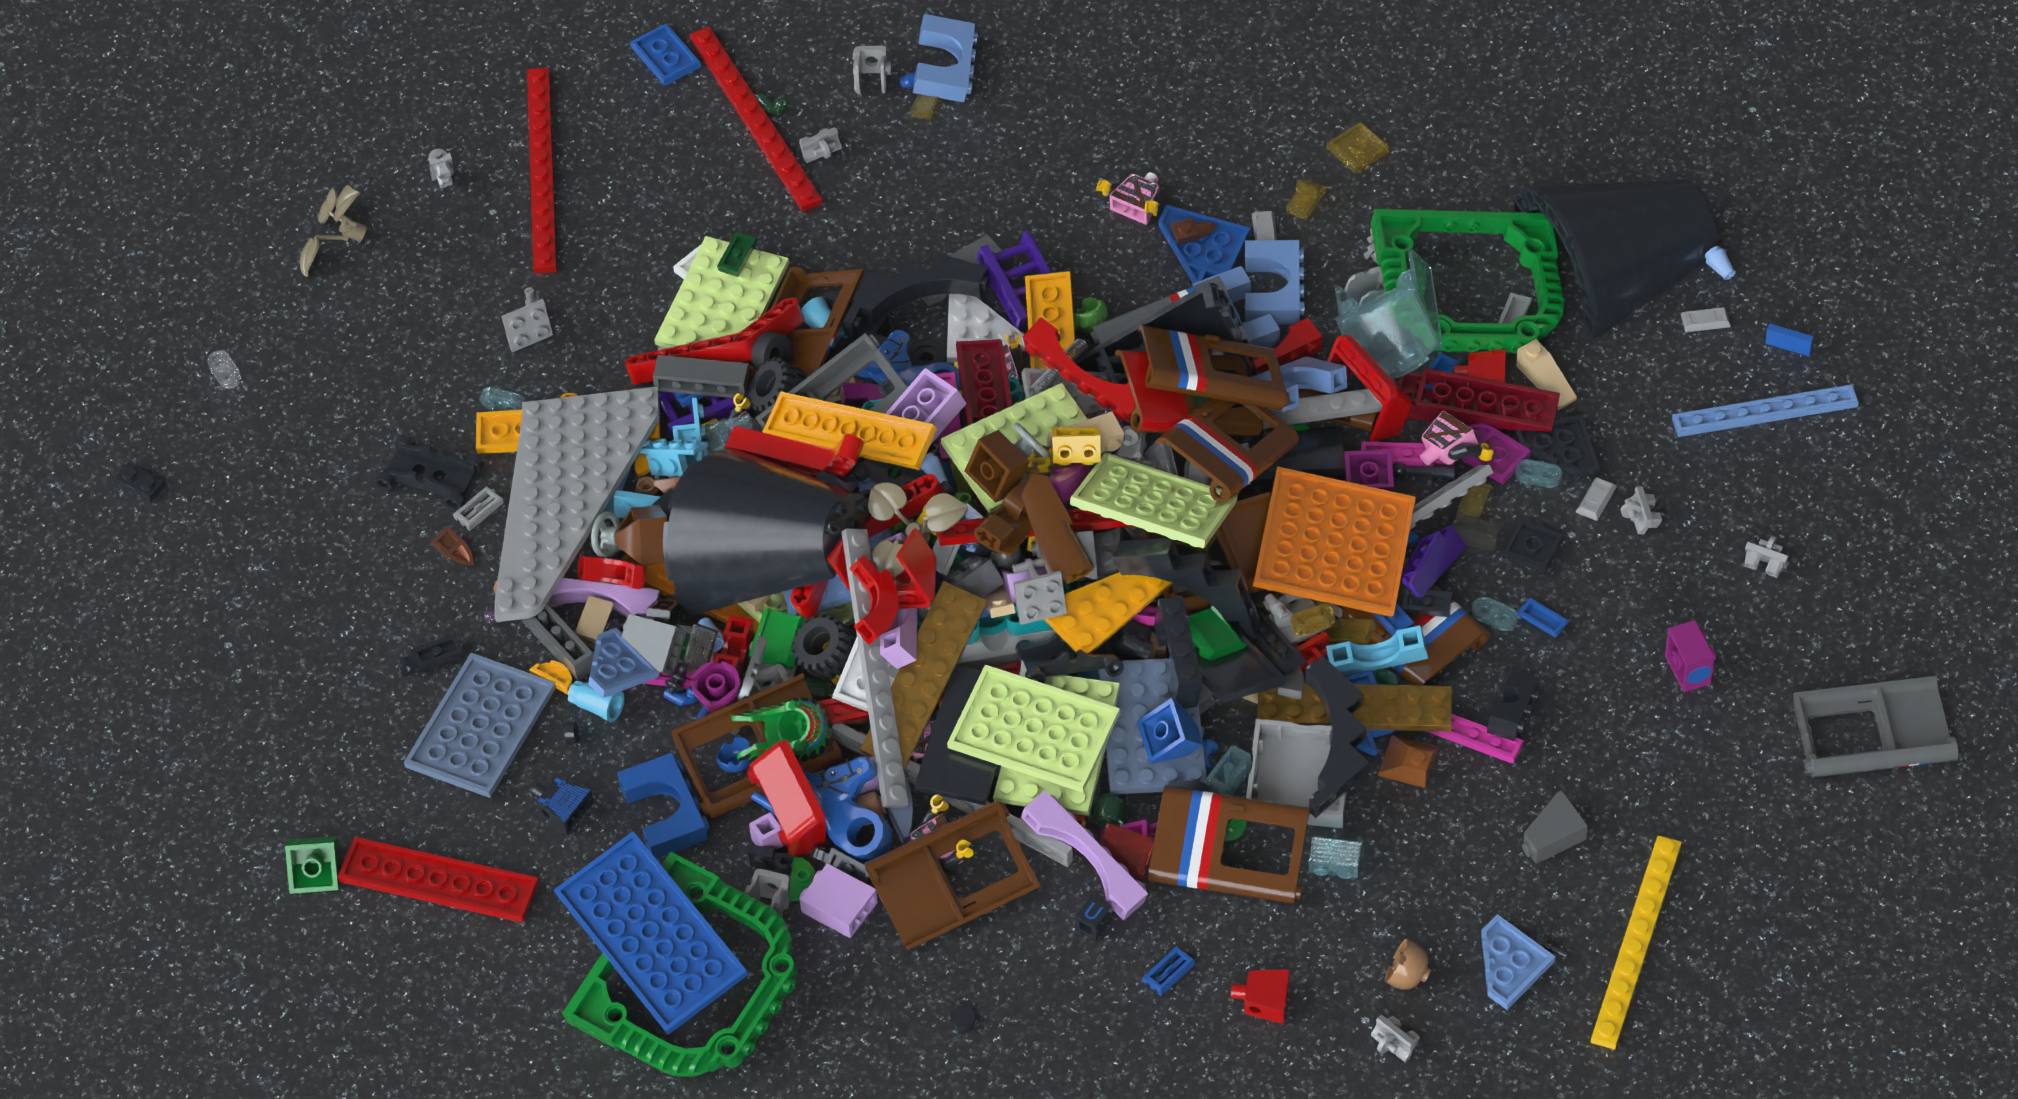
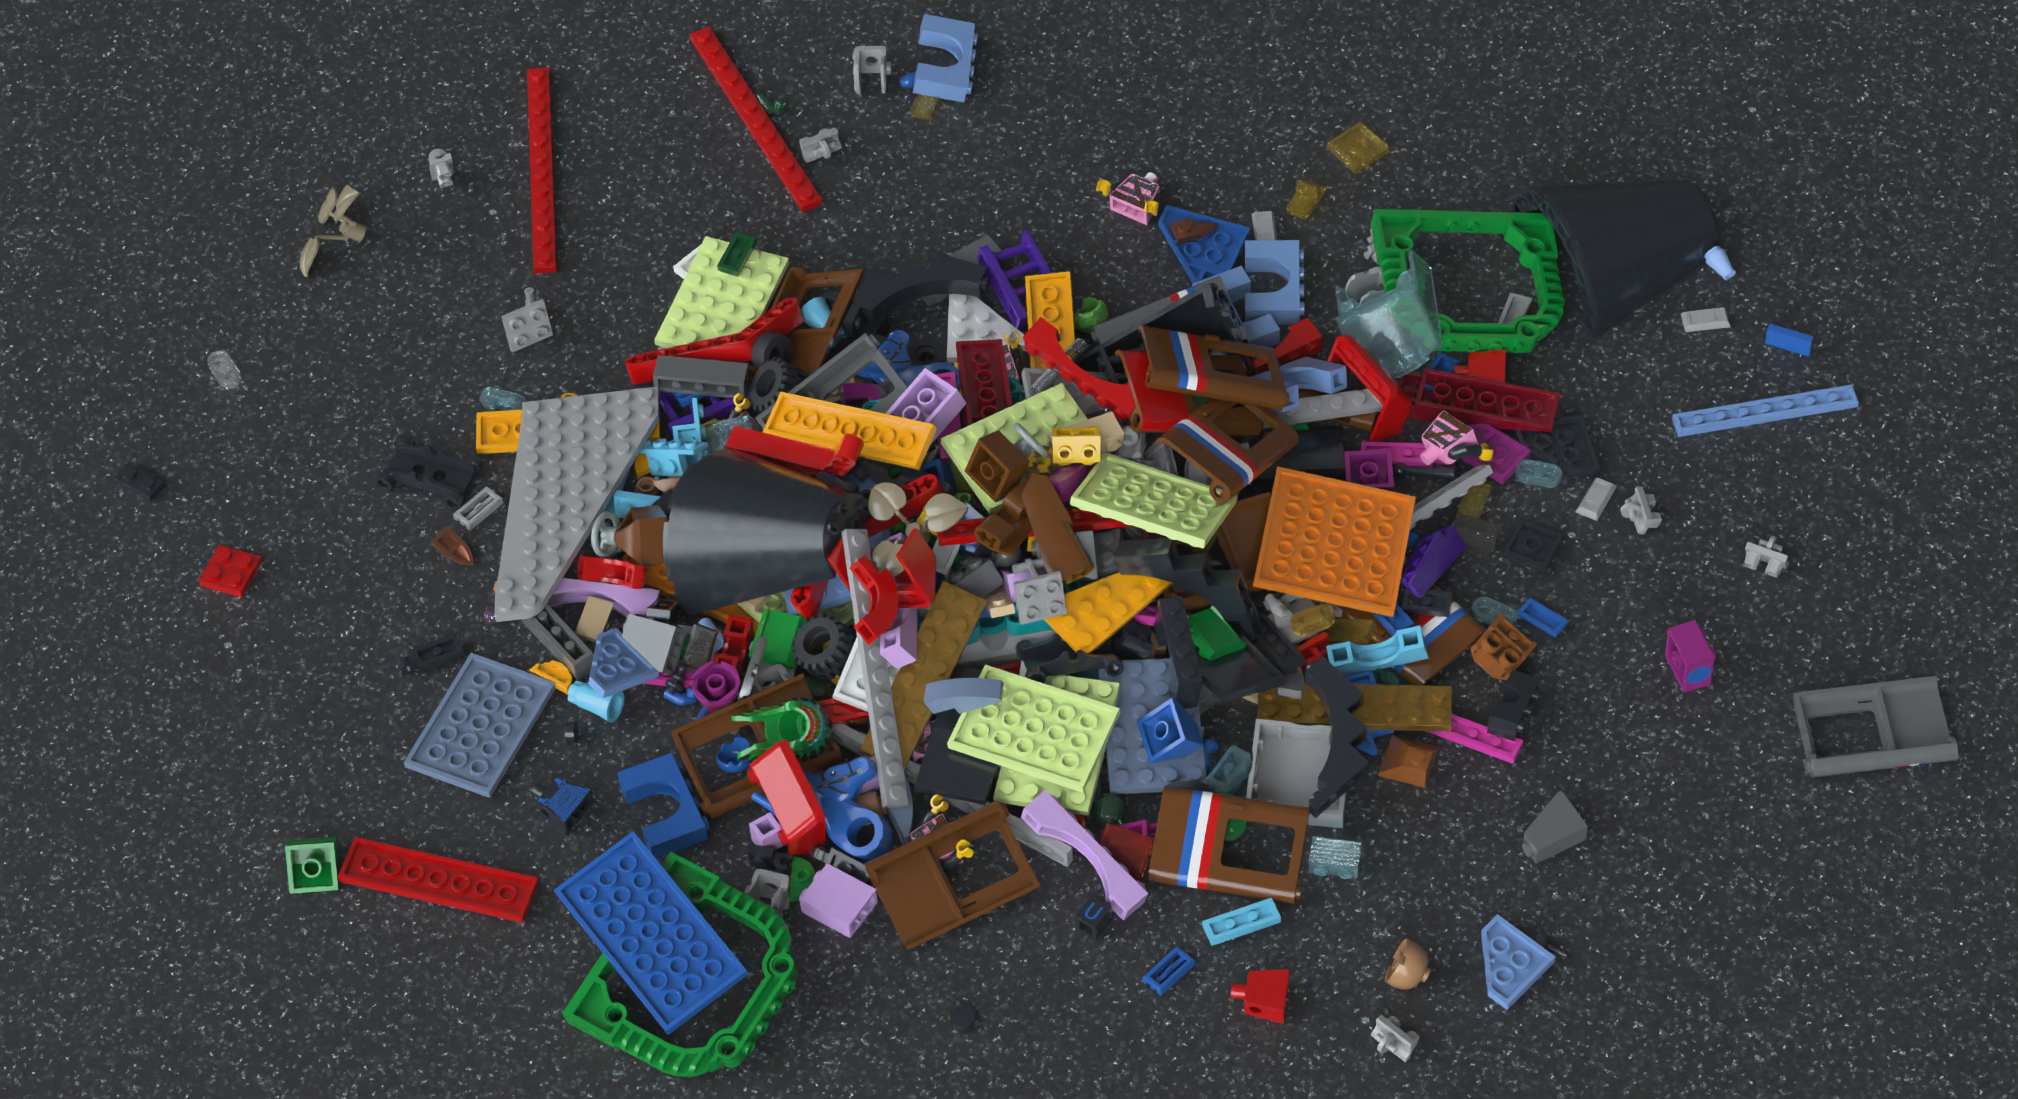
(230, 571): none -> red plate
(665, 54): blue tile -> none
(932, 465): light blue cone -> none
(962, 694): none -> sand blue slope
(1241, 921): none -> medium azure plate
(1501, 648): none -> dark orange slope
(1543, 372): tan slope -> none
(1636, 942): yellow plate -> none

